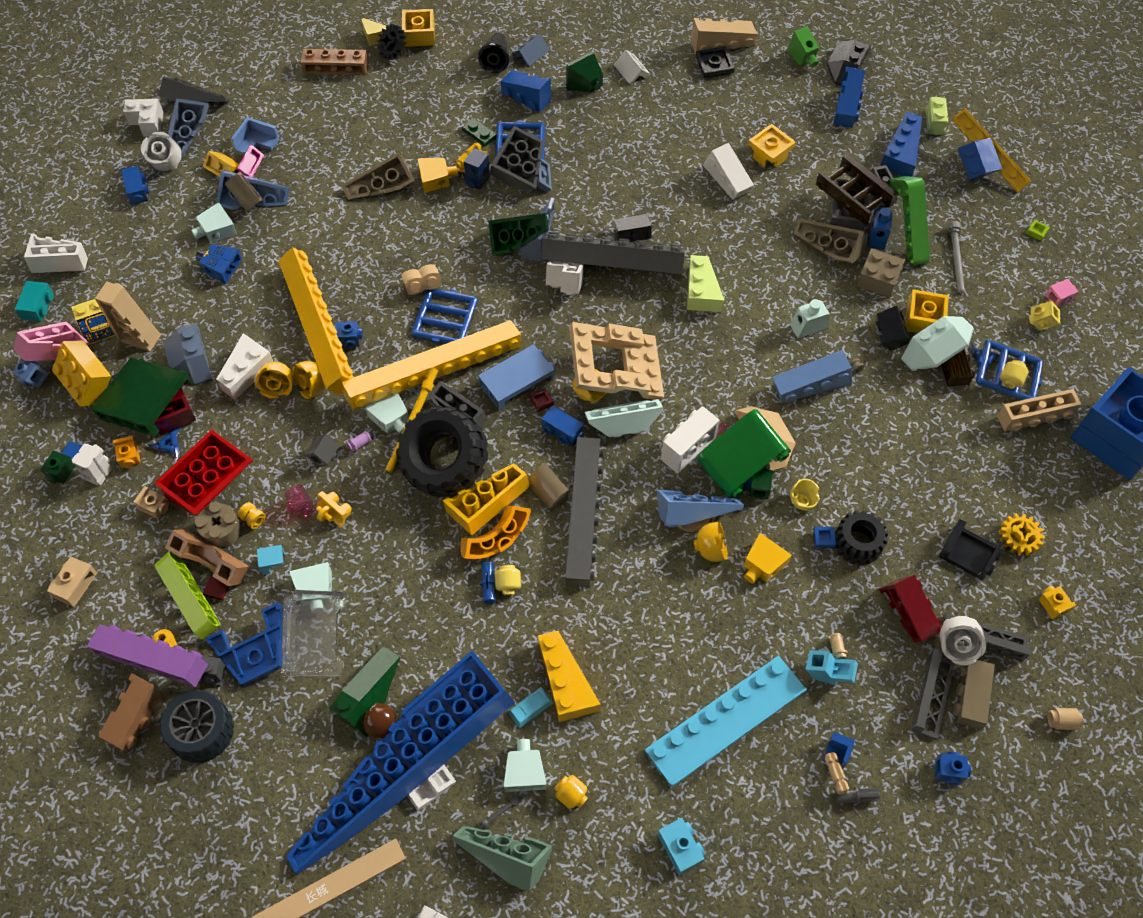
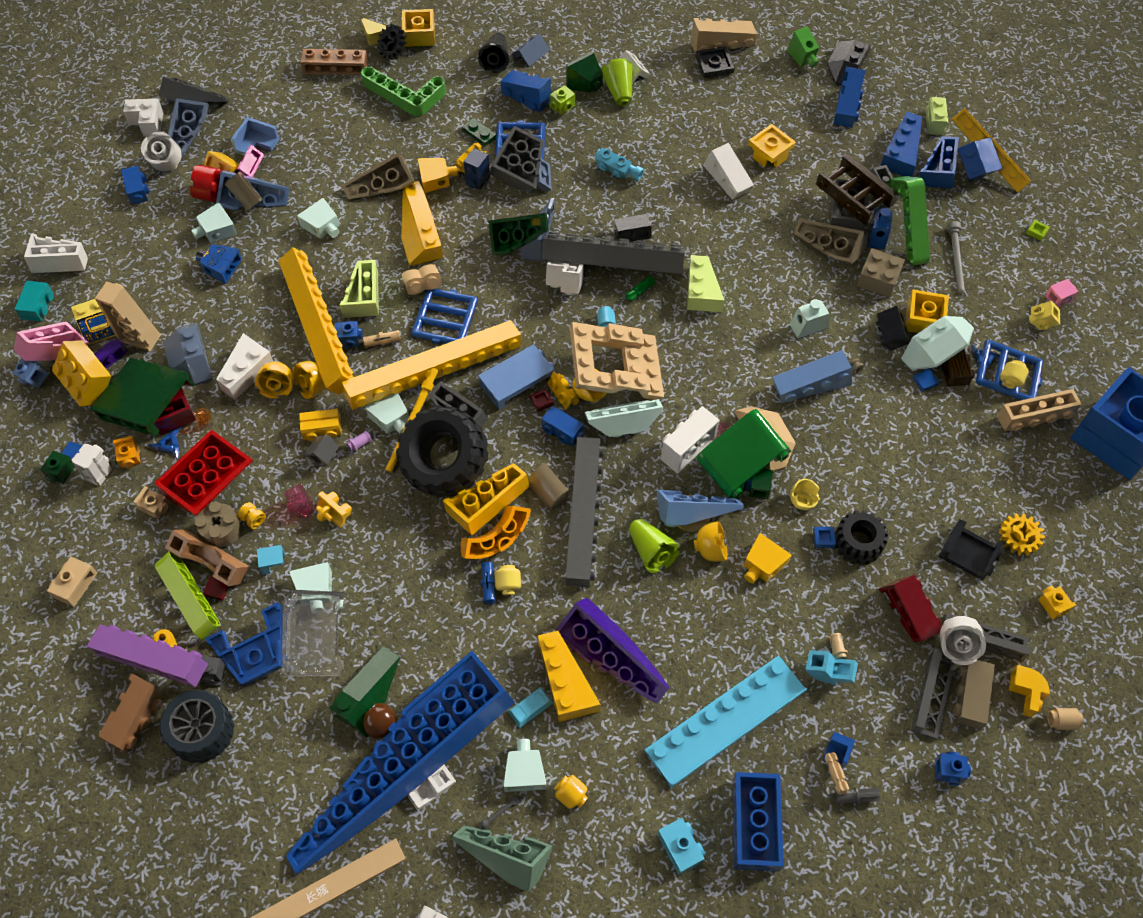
(111, 353): none -> dark purple panel
(202, 416): none -> clear orange plate
(205, 183): none -> red brick
(319, 220): none -> light aqua torso
(320, 423): none -> yellow brick
(362, 294): none -> yellowish green wedge
(369, 340): none -> tan pin
(413, 102): none -> bright green beam
(418, 227): none -> yellow wedge
(560, 386): none -> yellow hinge
(562, 100): none -> lime brick
(604, 644): none -> wedge
(605, 316): none -> medium azure brick
(613, 164): none -> medium azure brick
(619, 80): none -> lime cone
(640, 288): none -> green axle
(653, 545): none -> lime cone
(757, 822): none -> blue brick
(925, 380): none -> blue tile
(942, 164): none -> blue wedge
(1033, 685): none -> yellow brick

